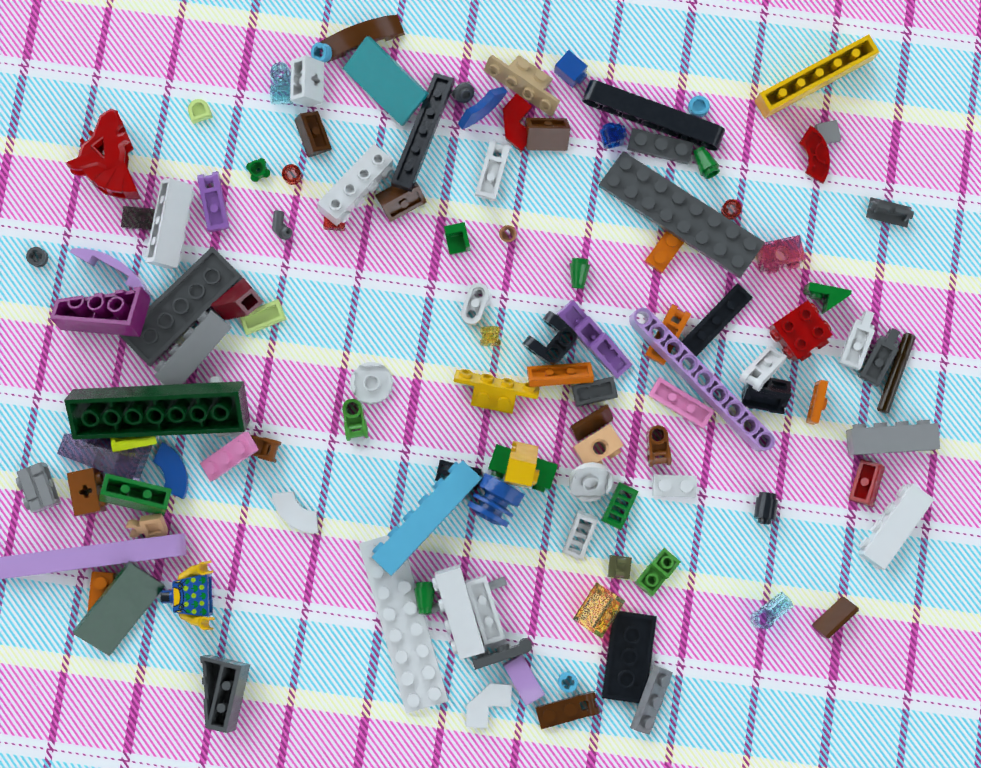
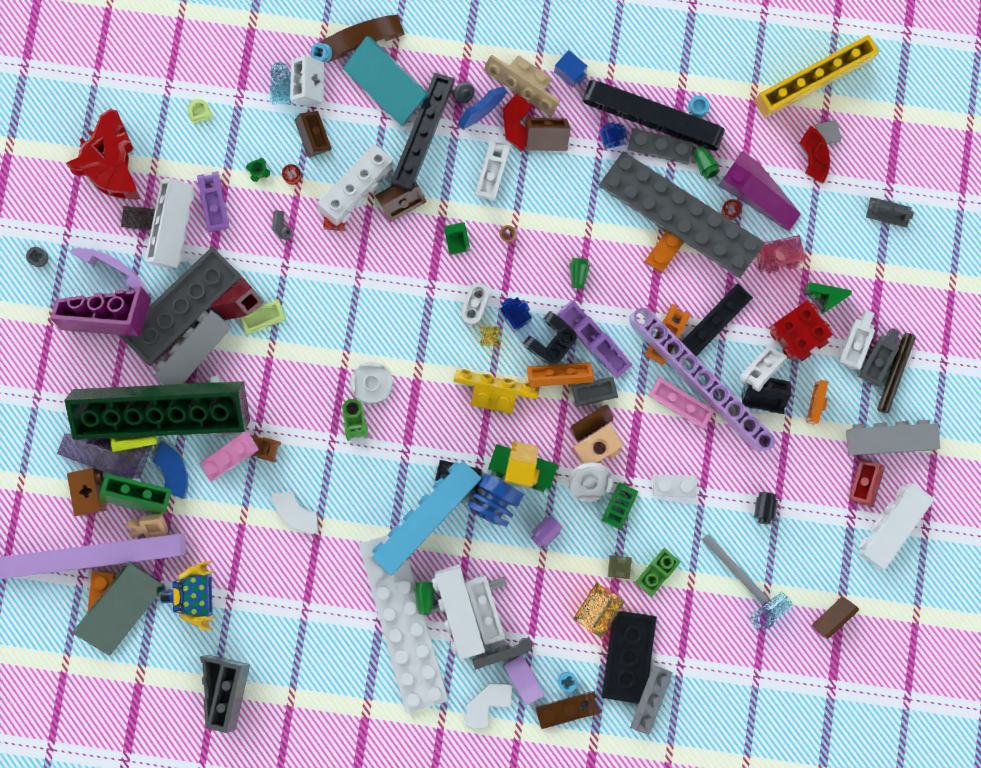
(37, 487): light grey brick -> none
(515, 313): none -> clear blue brick
(546, 531): none -> medium lavender brick
(573, 532): white slope -> none
(658, 448): dark orange piece -> none
(735, 569): none -> light grey bar
(757, 189): none -> magenta wedge

